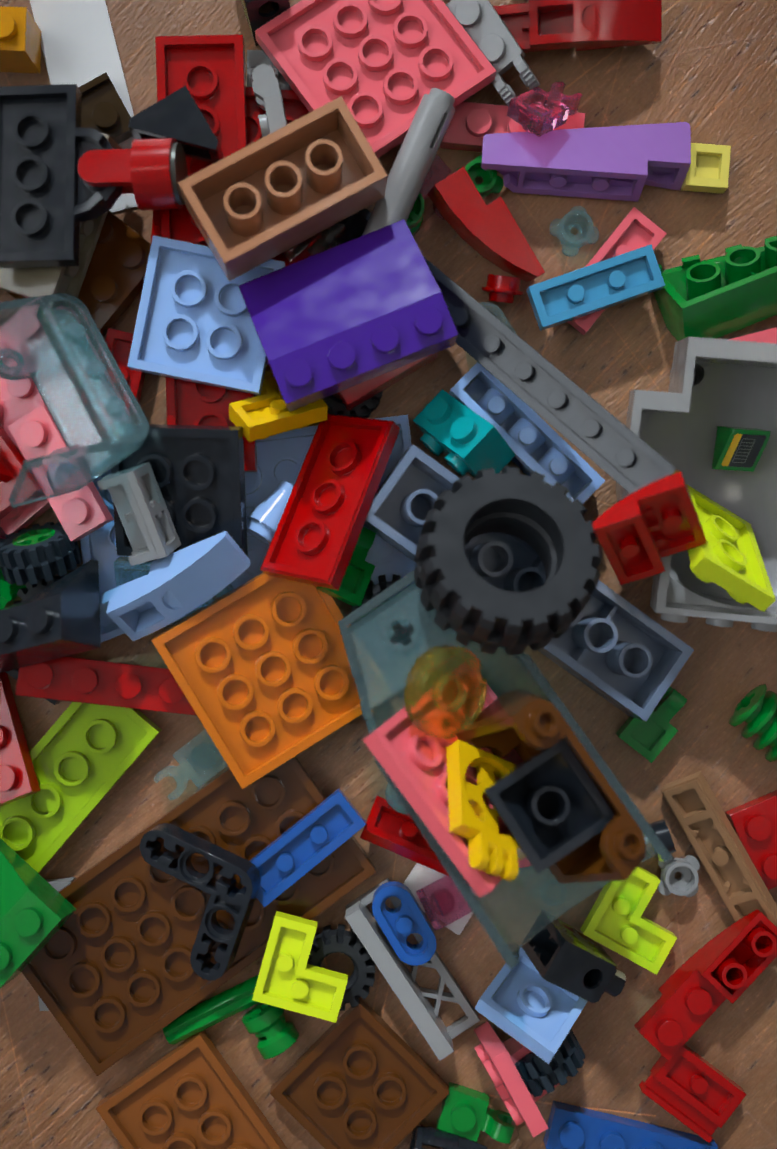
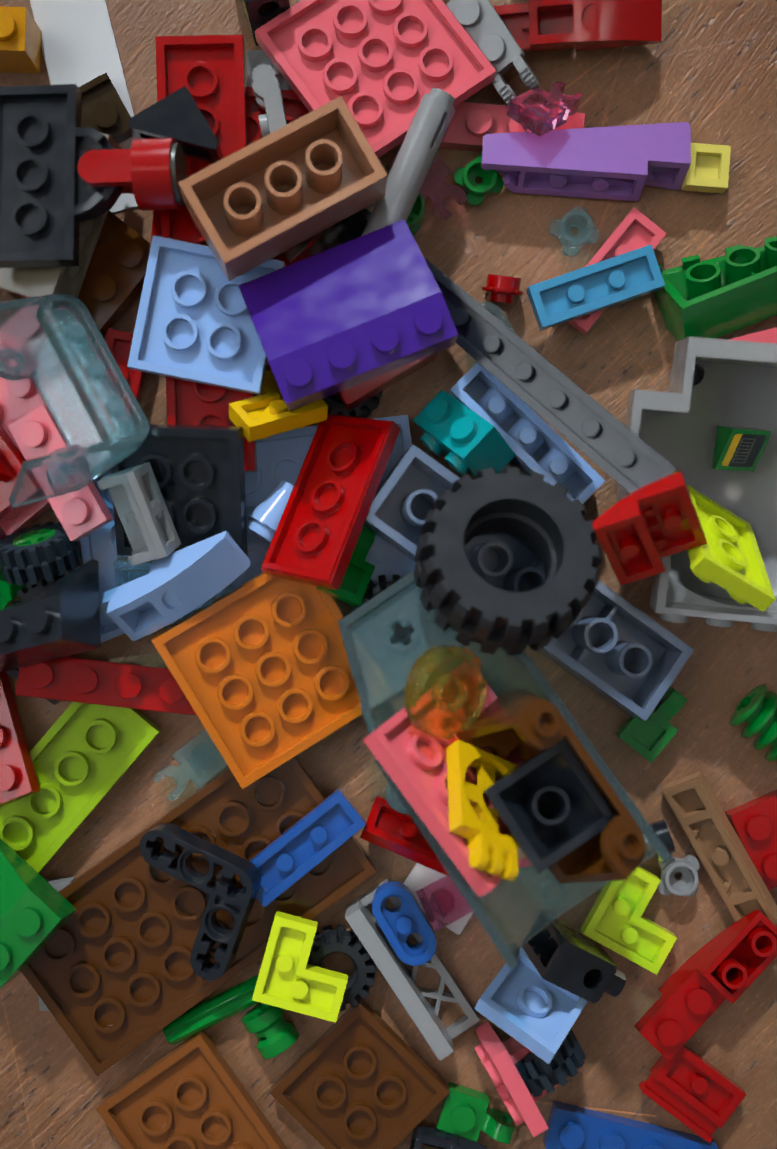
(485, 227): red slope -> none

